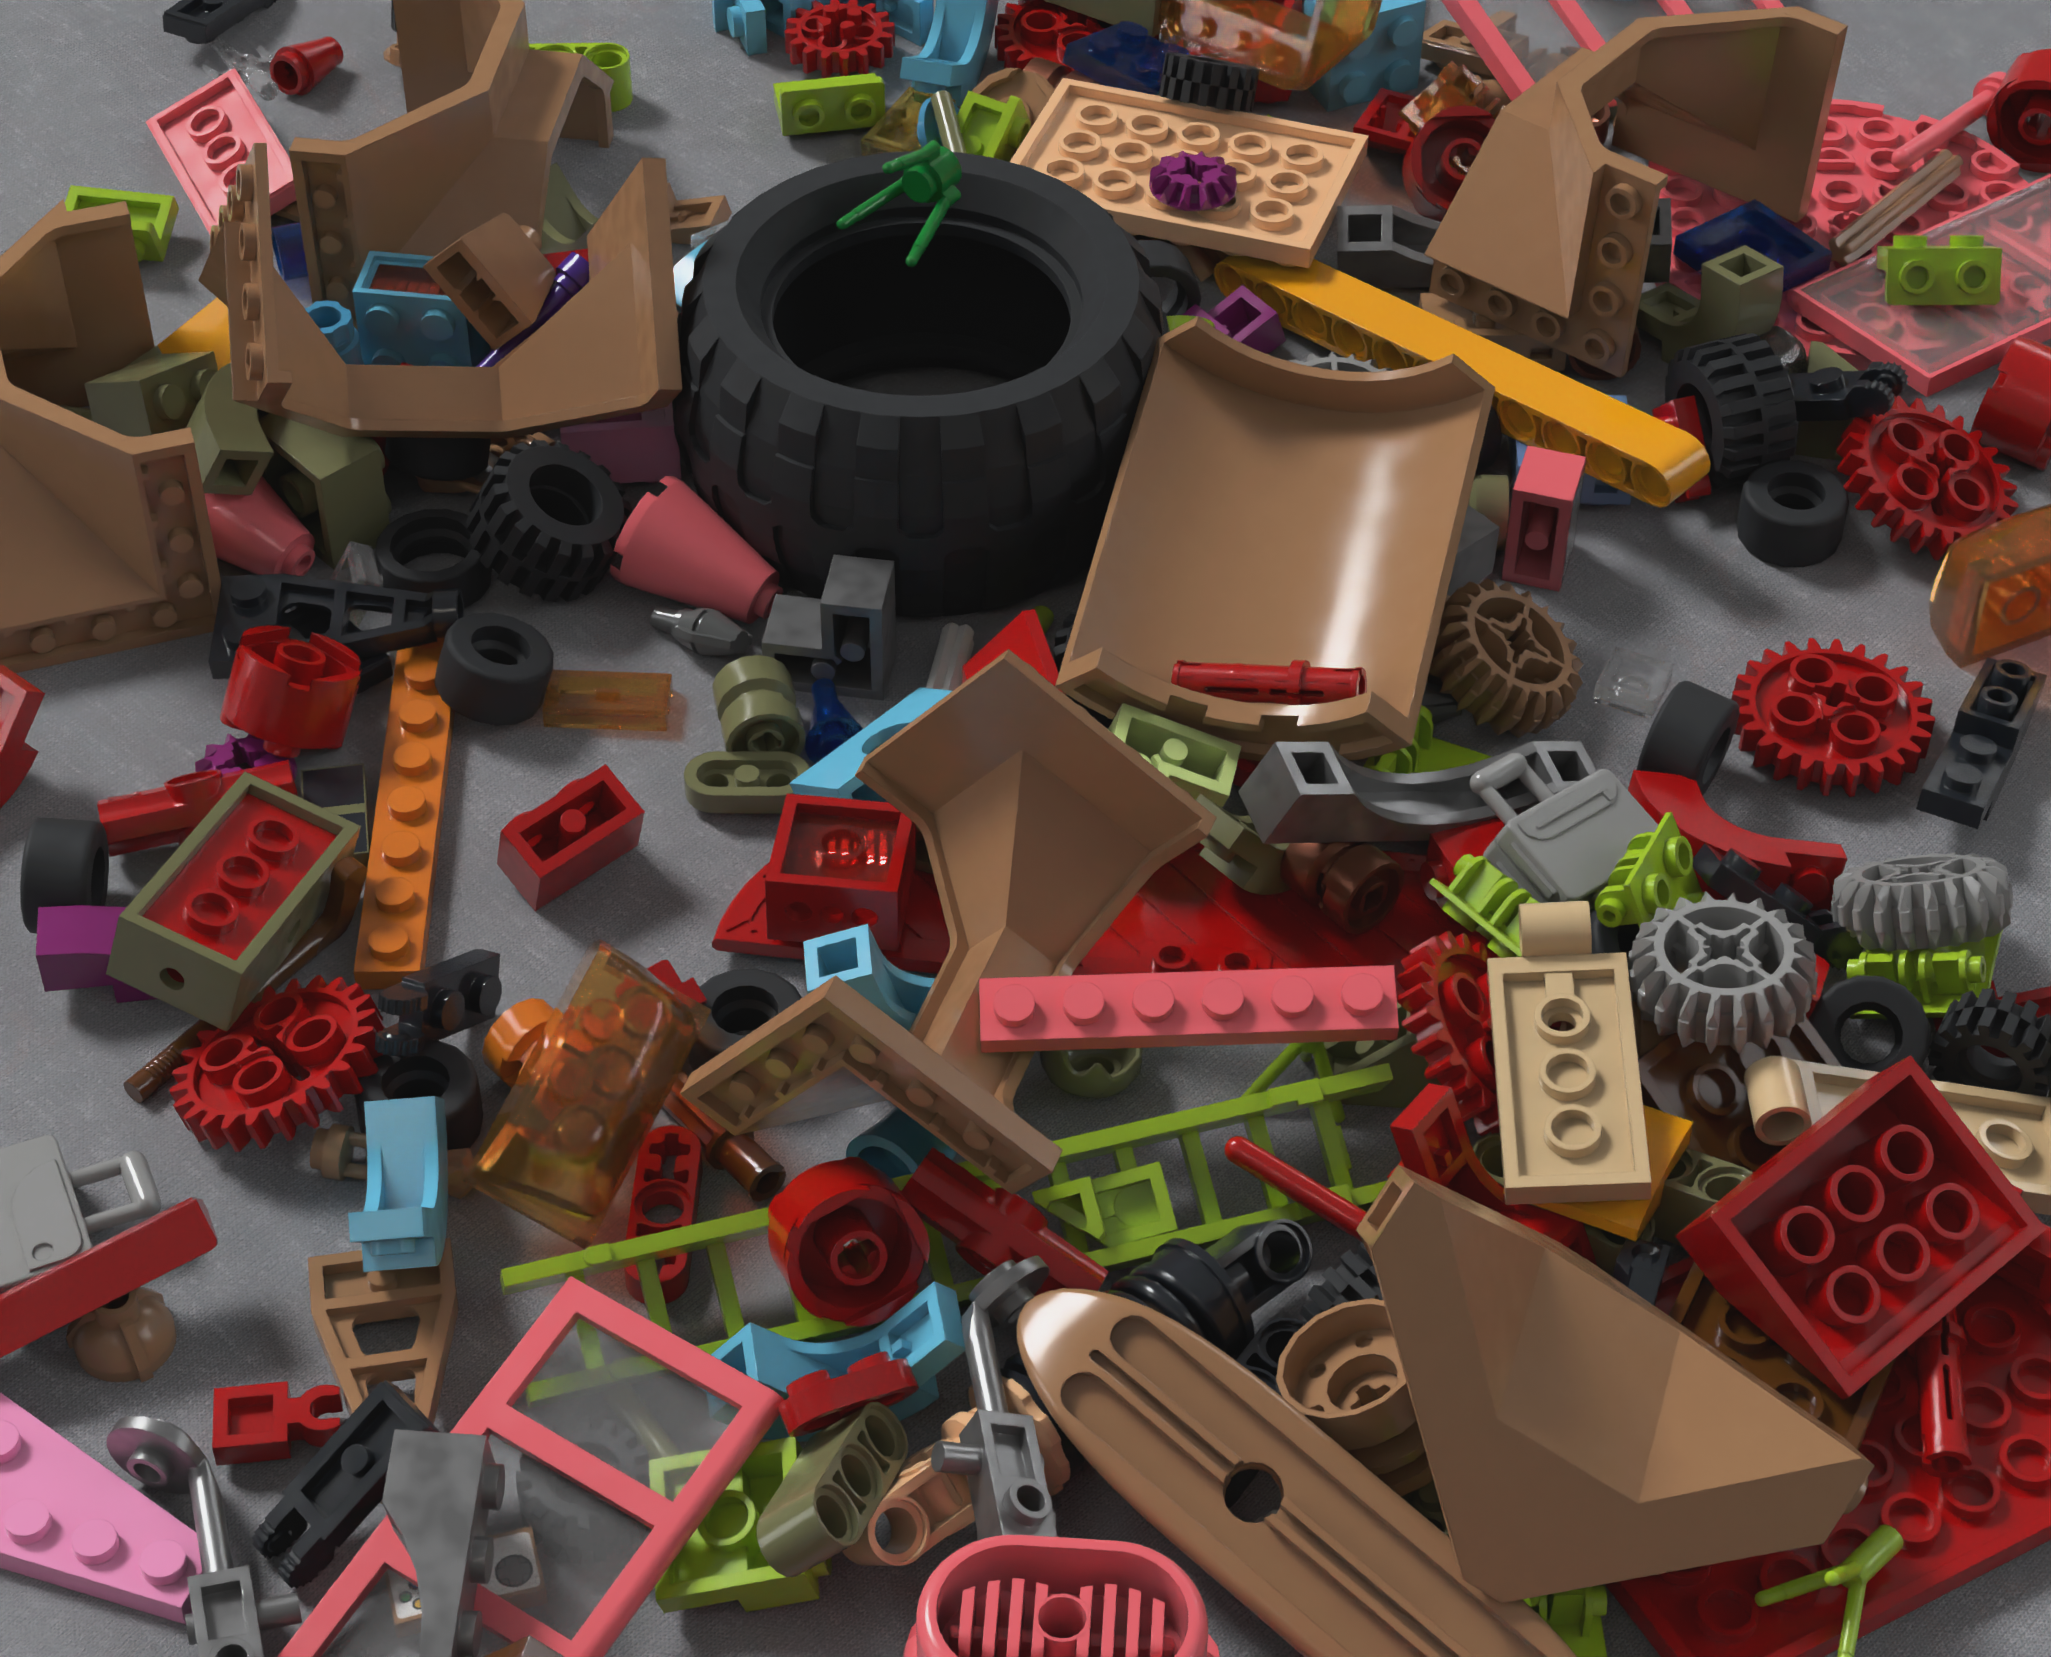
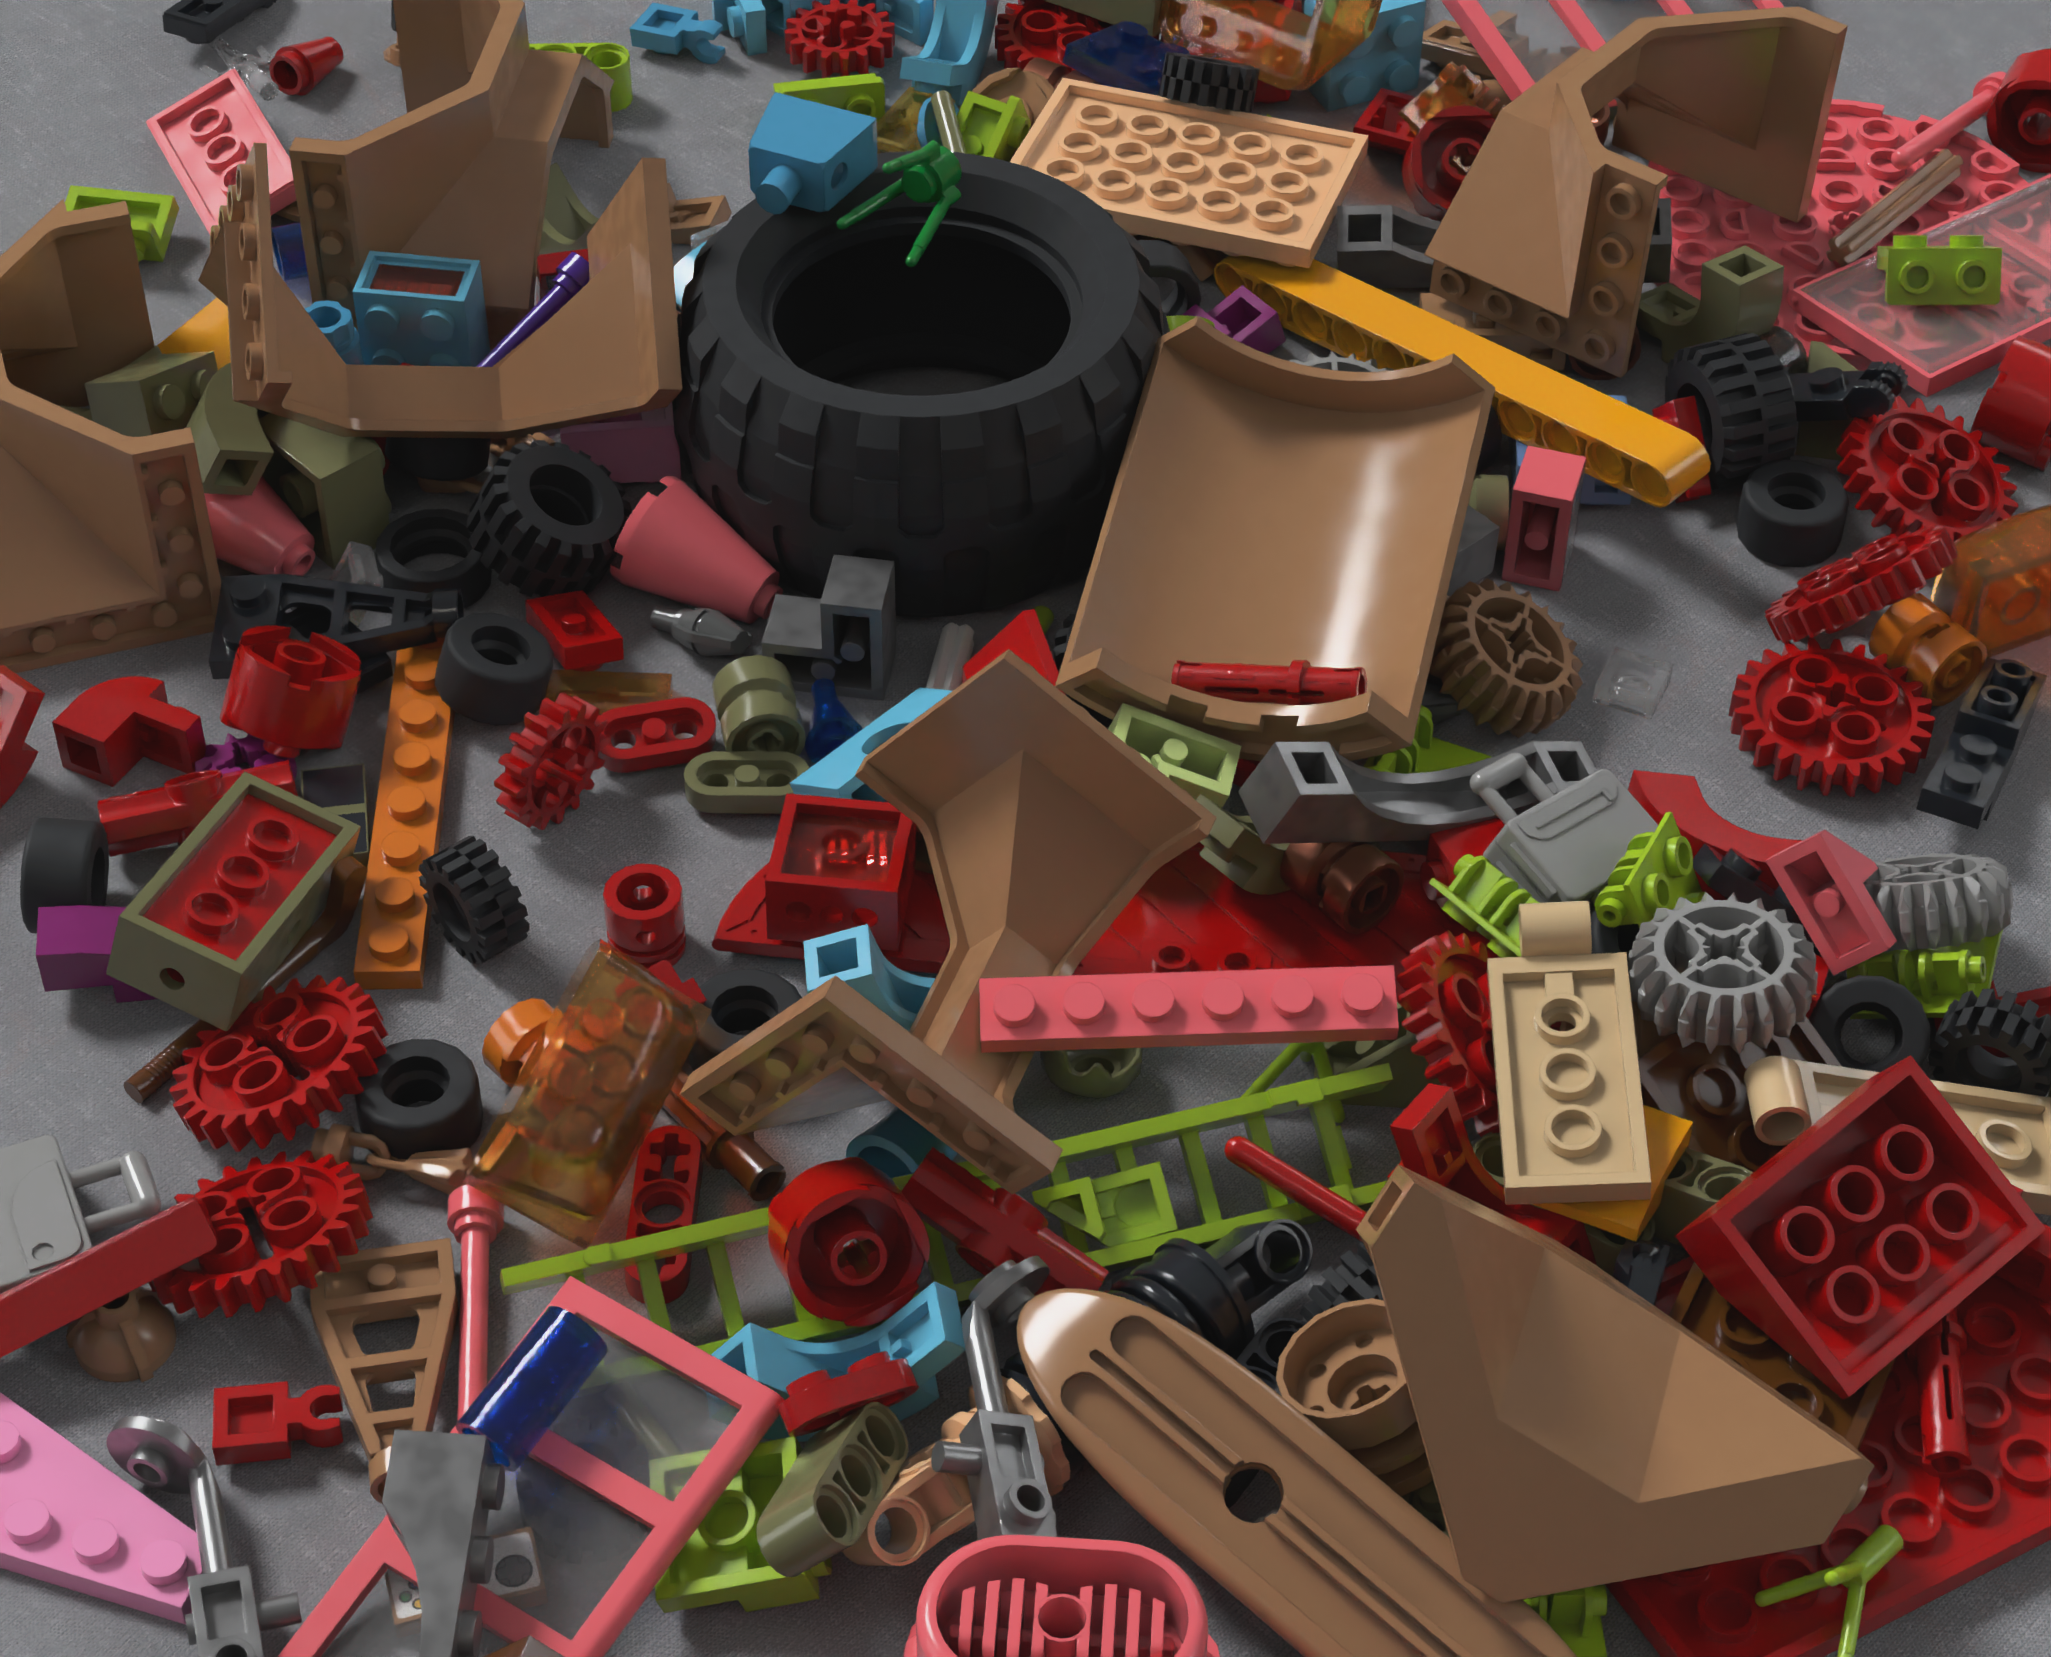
(123, 722): none -> red brick
(306, 1215): none -> red gear
(337, 1486): black hinge -> none
(405, 1185): medium azure arch -> none
(440, 1002): black hinge -> none
(474, 900): none -> black tyre
(475, 1224): none -> coral piece
(495, 277): medium nougat torso -> none
(534, 1386): none -> clear blue pin
(551, 761): none -> red gear
(569, 837): red brick -> none
(575, 630): none -> red plate
(649, 920): none -> red piece
(653, 733): none -> red plate
(671, 28): none -> dark azure plate
(809, 154): none -> dark azure torso
(1177, 181): magenta gear -> none
(1690, 734): black tyre -> none
(1760, 230): clear blue plate -> none
(1828, 894): none -> coral slope
(1866, 582): none -> red gear
(1930, 646): none -> orange wheel

